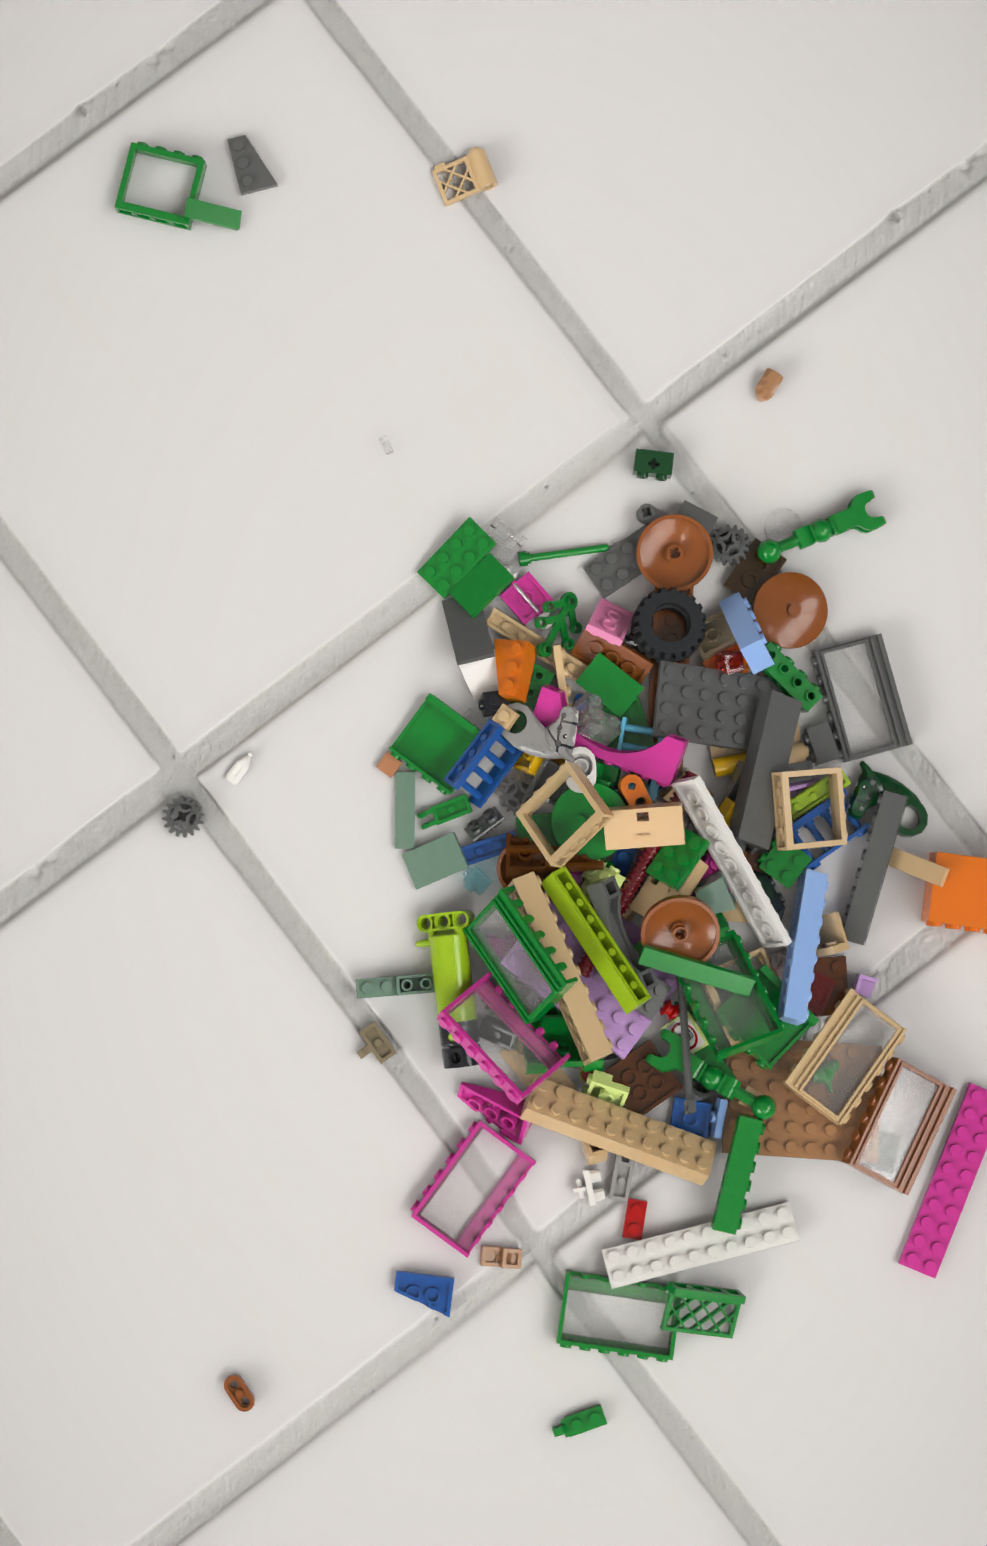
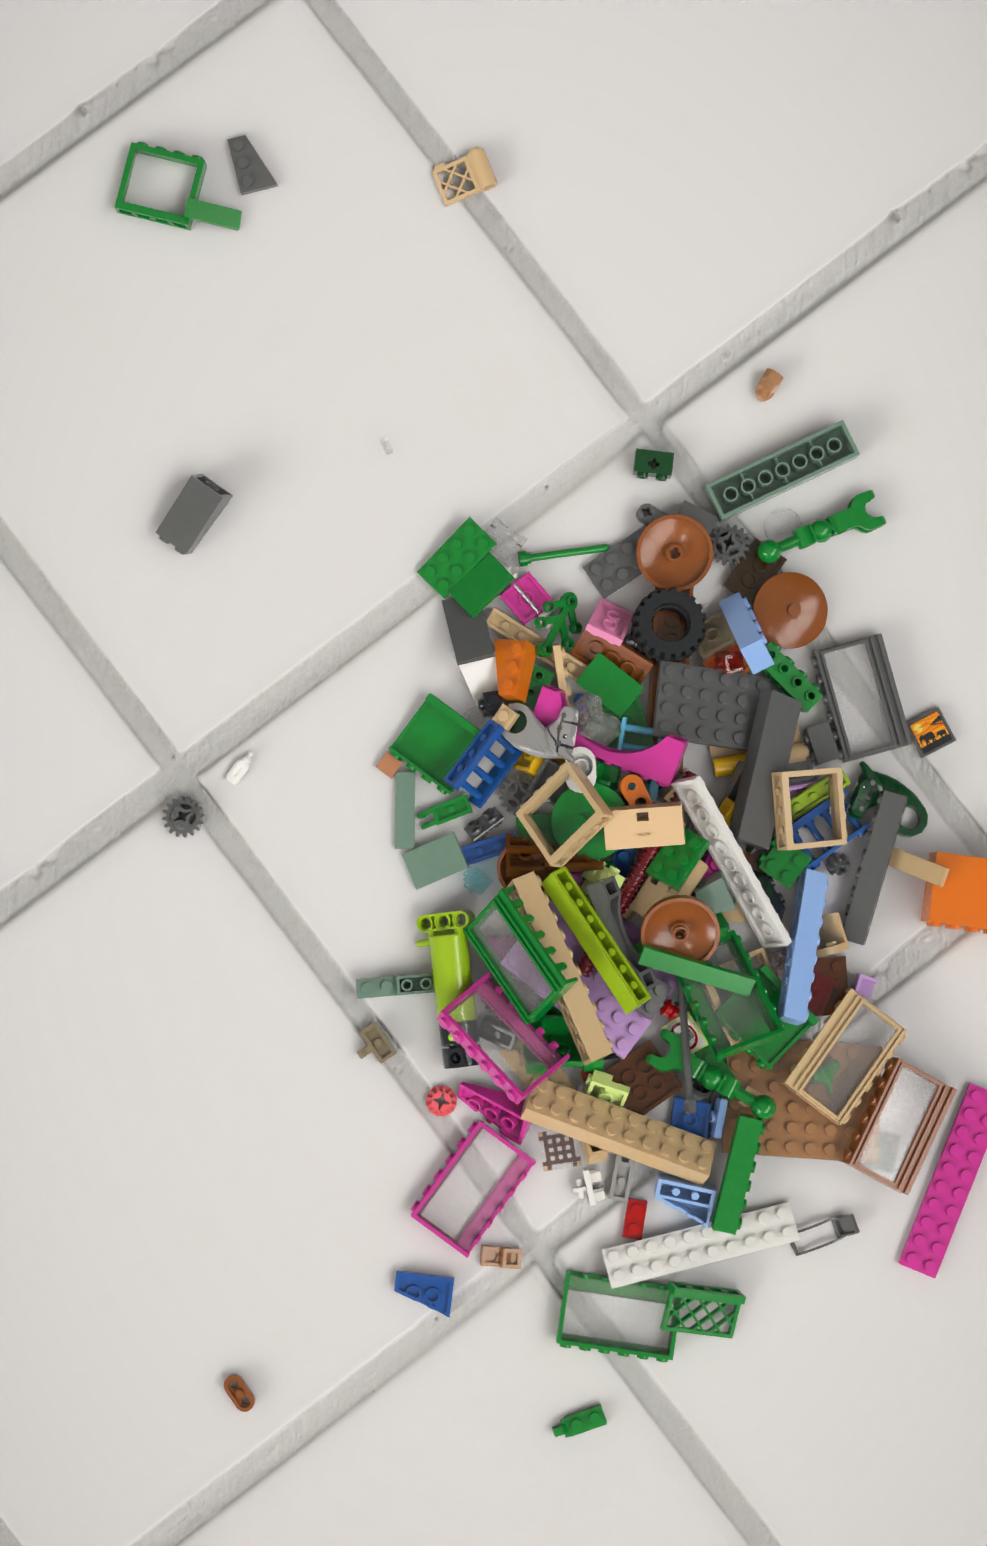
(193, 513): none -> dark grey slope
(449, 1096): none -> coral gear
(558, 1151): none -> clear tile
(686, 1196): none -> light blue wedge
(781, 471): none -> sand green brick
(837, 864): none -> dark grey gear
(843, 1227): none -> dark grey piece
(930, 732): none -> tile

